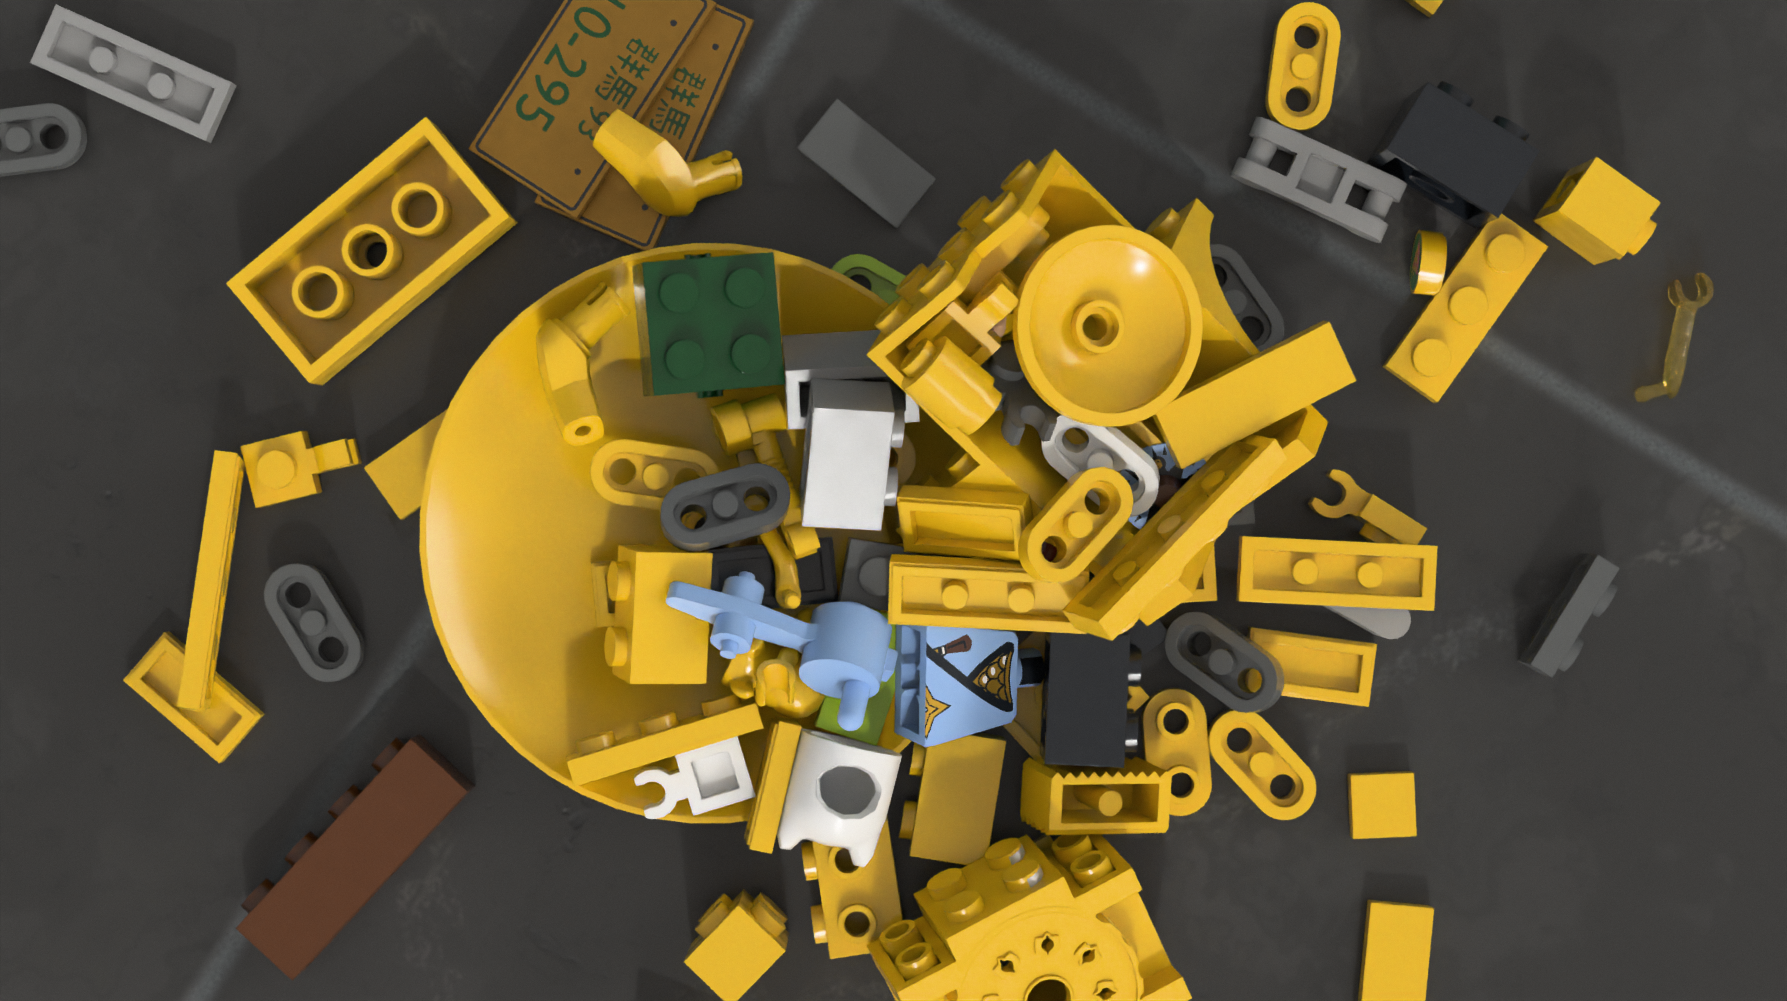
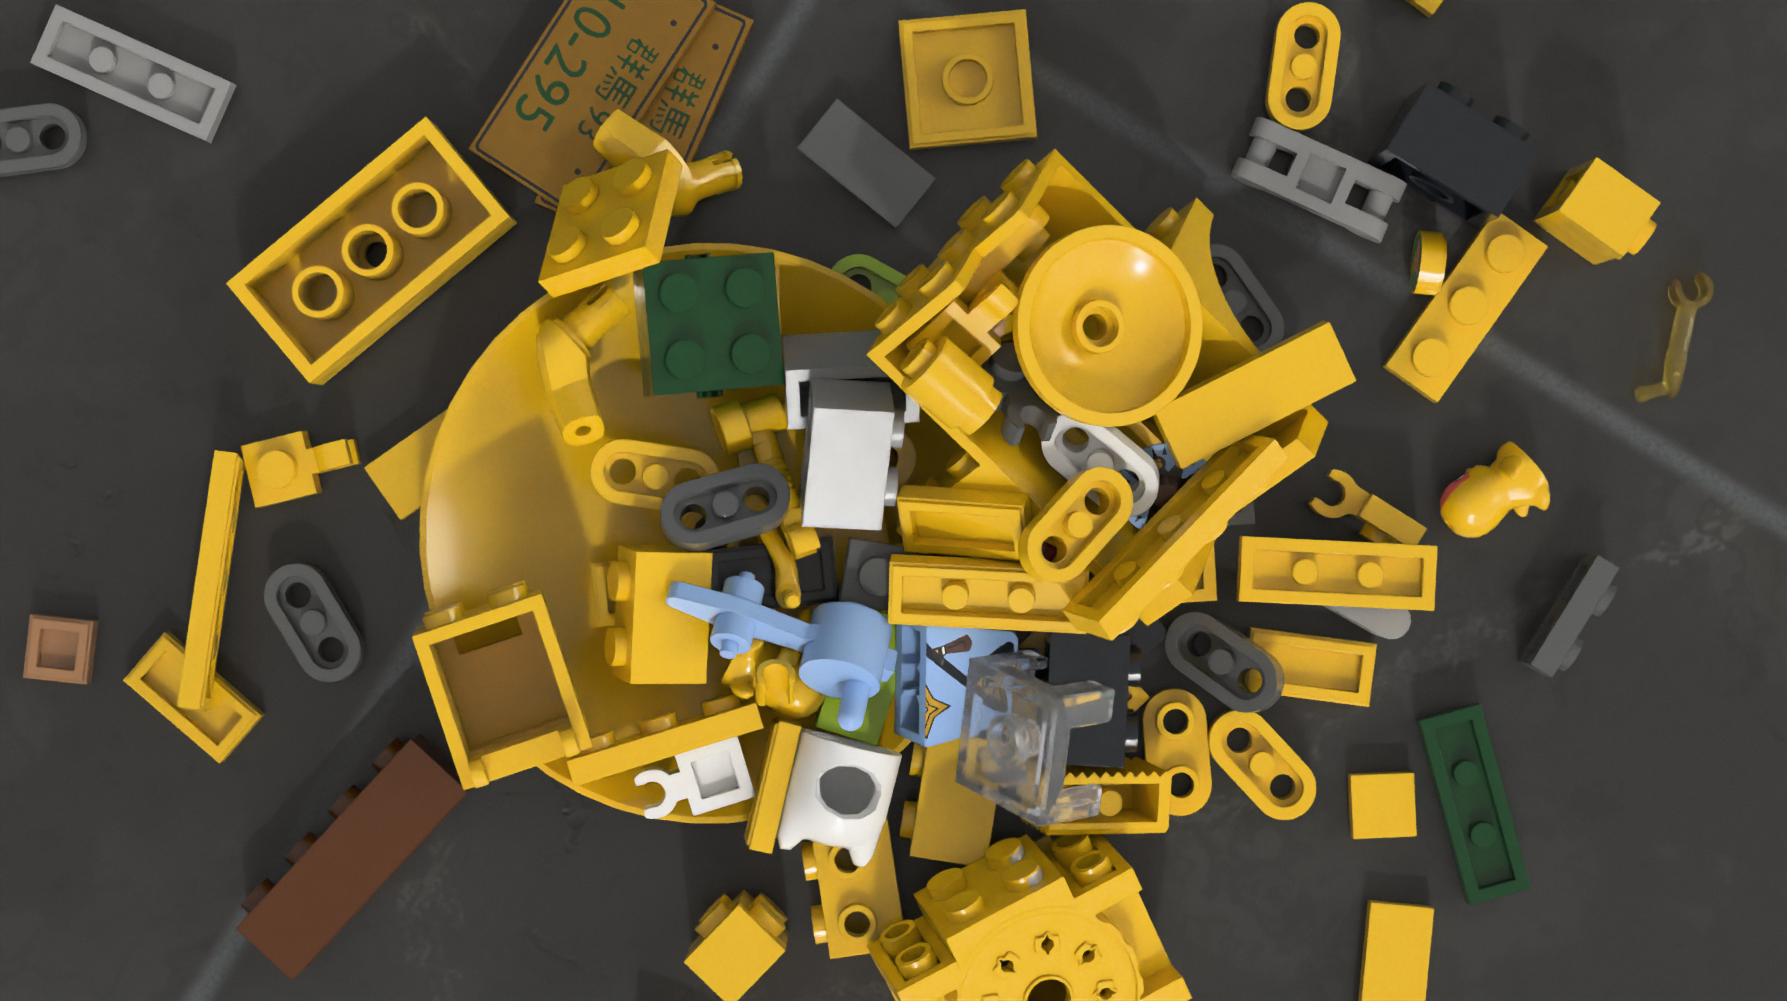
(60, 649): none -> medium nougat tile
(506, 700): none -> yellow container
(611, 223): none -> yellow plate
(967, 79): none -> yellow plate
(1020, 735): none -> clear panel
(1473, 803): none -> dark green plate
(1487, 493): none -> yellow animal

